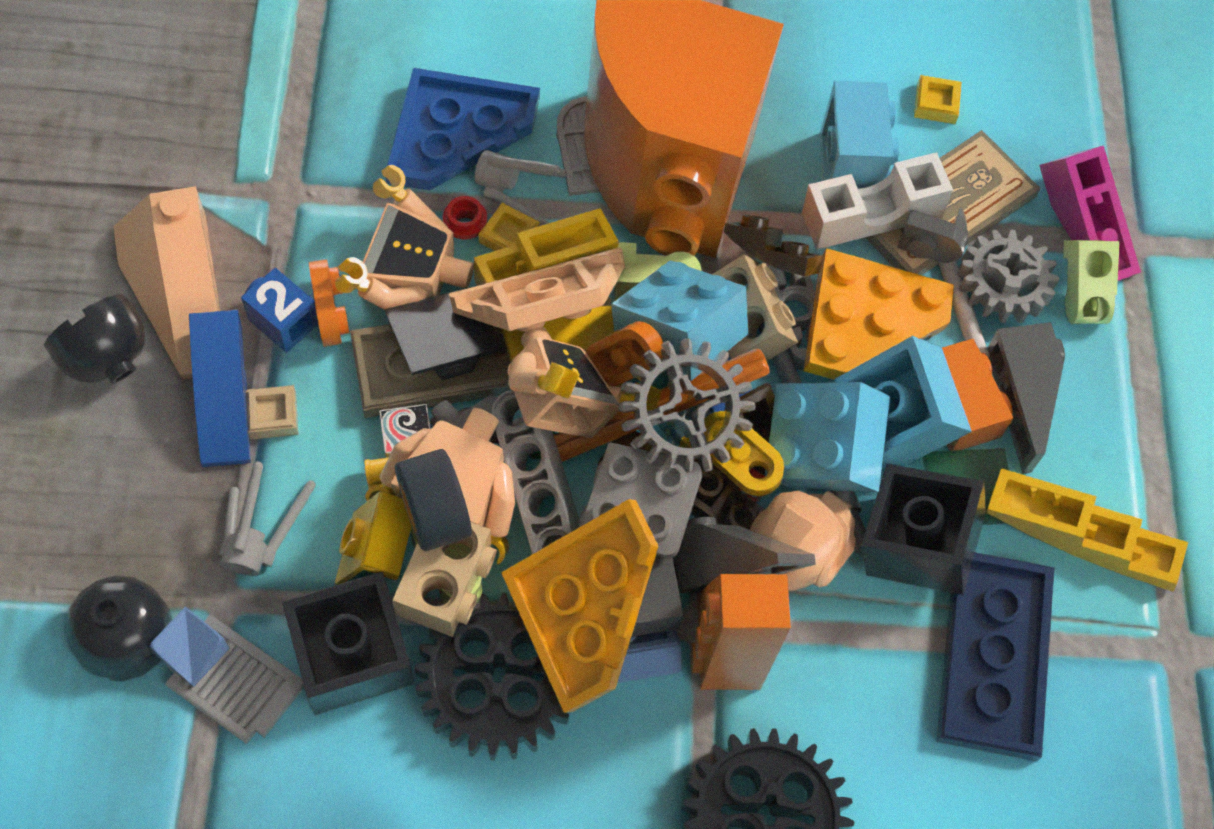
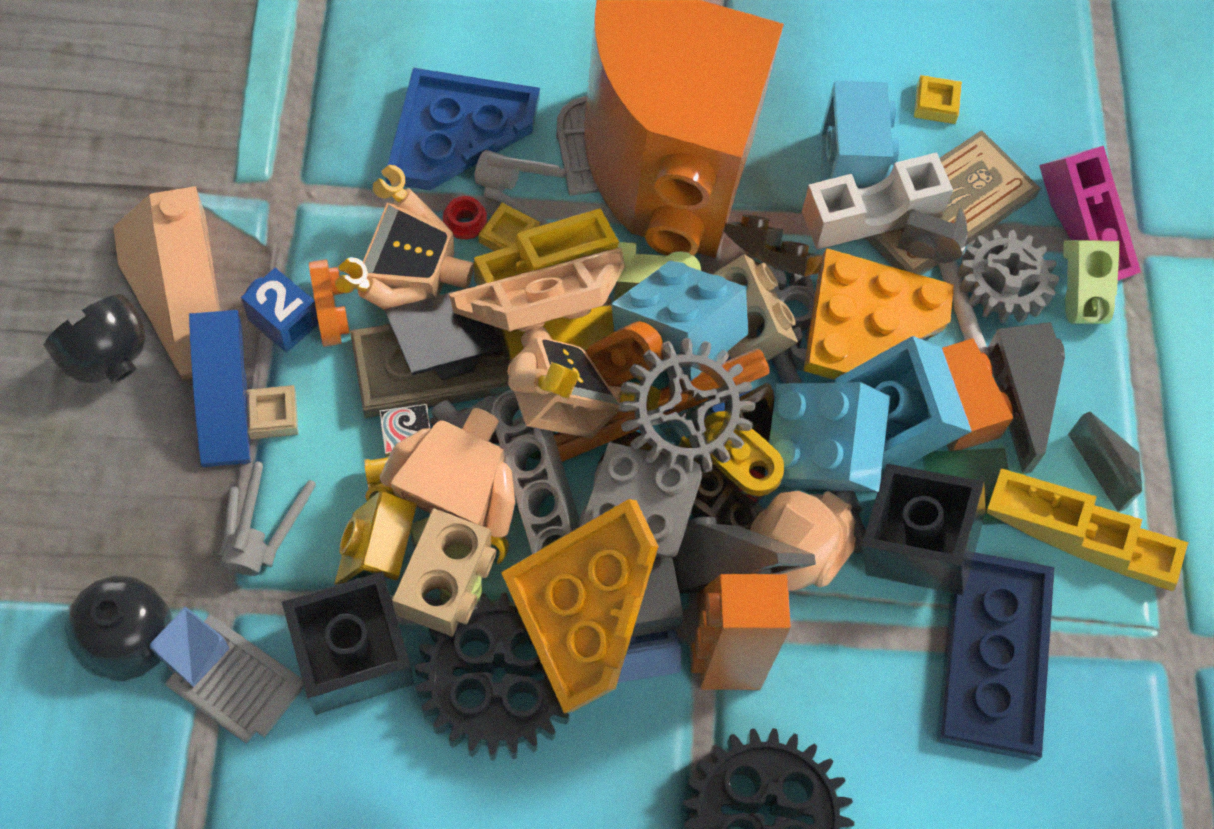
(433, 499): black wheel -> none
(1109, 458): none -> clear smoke slope

